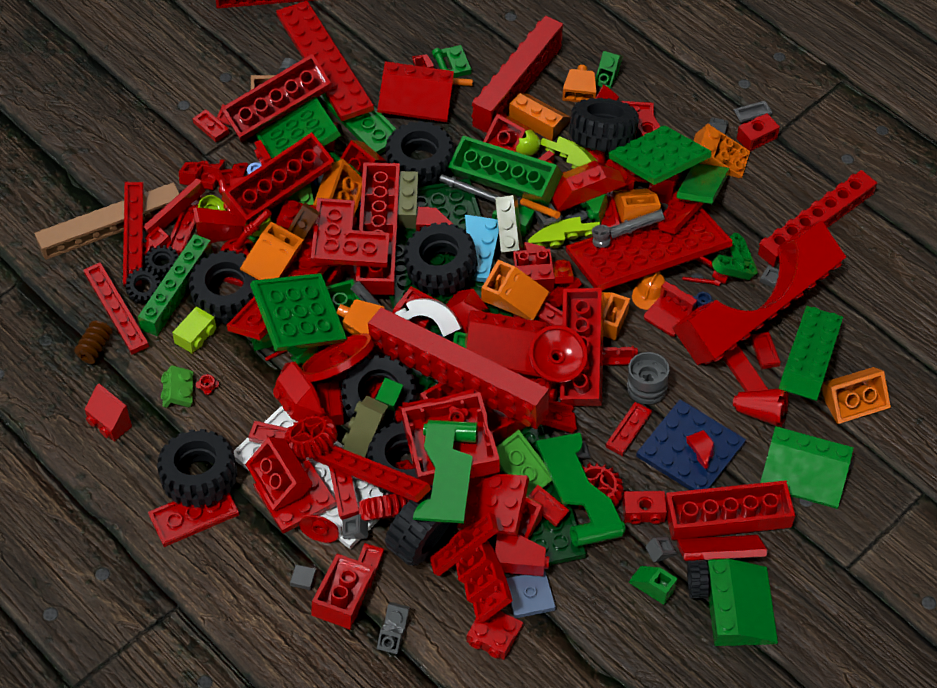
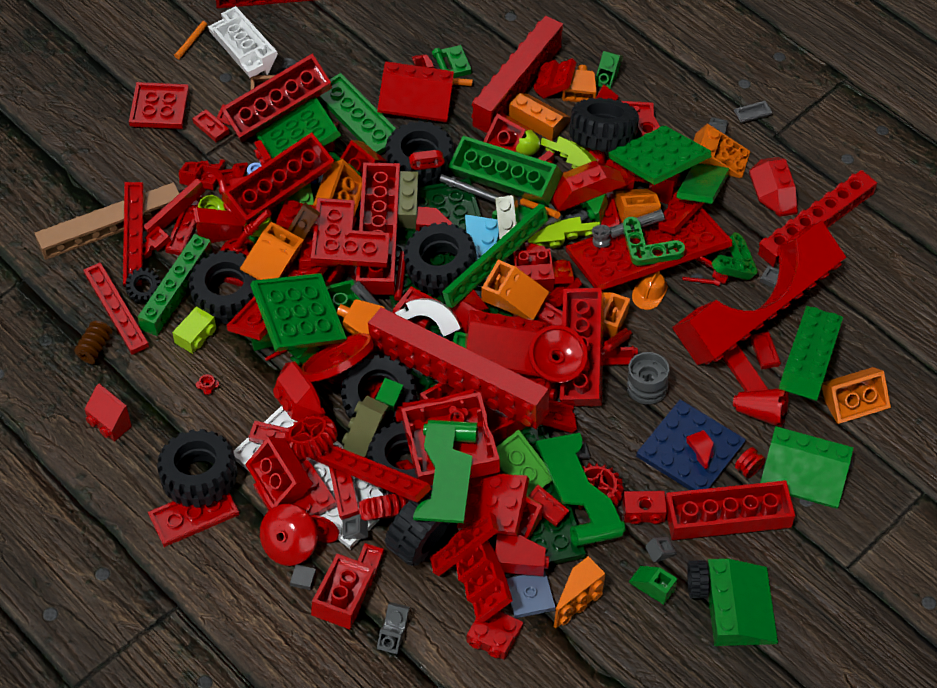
(159, 105): none -> red plate
(160, 254): black tyre -> none
(177, 386): bright green bracket -> none
(190, 40): none -> orange bar
(244, 42): none -> white slope
(298, 533): none -> red dish
(311, 37): red plate -> none
(331, 401): red brick -> none
(400, 277): none -> red bar
(426, 159): none -> red beam
(499, 251): none -> green plate
(554, 77): none -> red plate
(582, 587): none -> orange slope
(617, 340): none -> red axle
(628, 428): red tile -> none
(646, 251): none -> green beam
(670, 308): red bracket -> none
(703, 296): dark blue plate -> none
(721, 547): red tile -> none
(750, 462): none -> red wheel
(758, 132): red brick -> none
(775, 185): none -> red wedge

